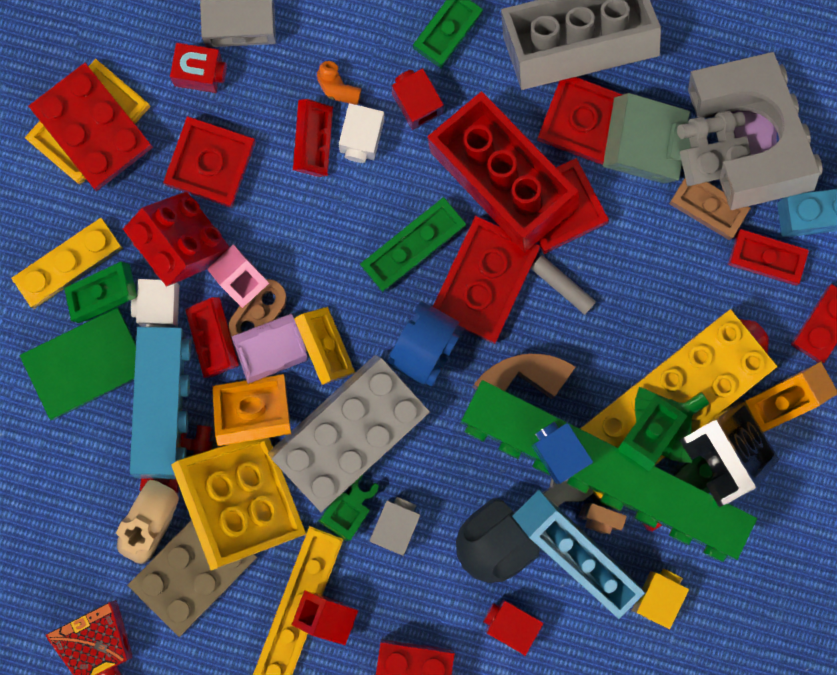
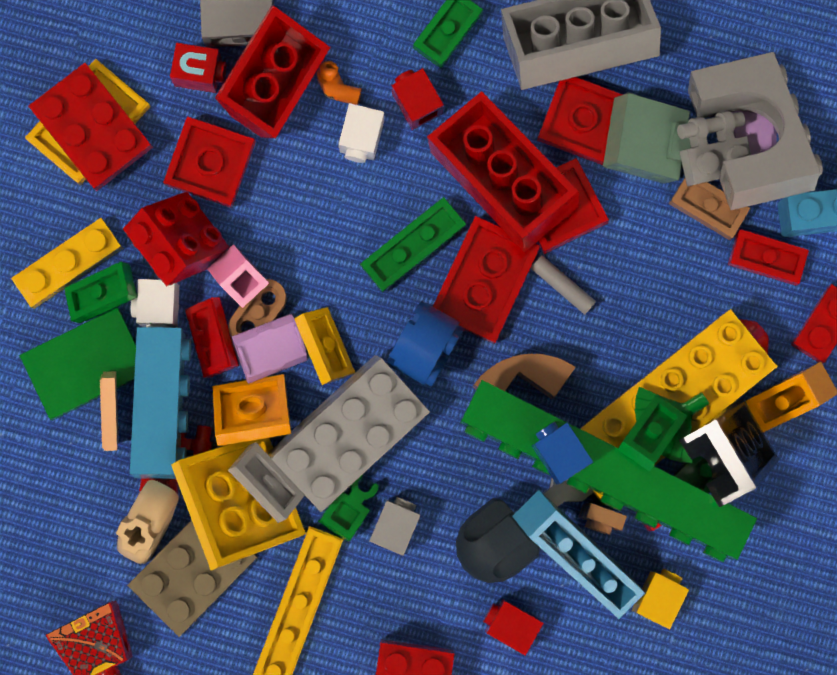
(109, 411): none -> light nougat tile
(266, 482): none -> light grey plate
(271, 74): none -> red slope
(312, 138): red plate -> none
(324, 617): red brick -> none

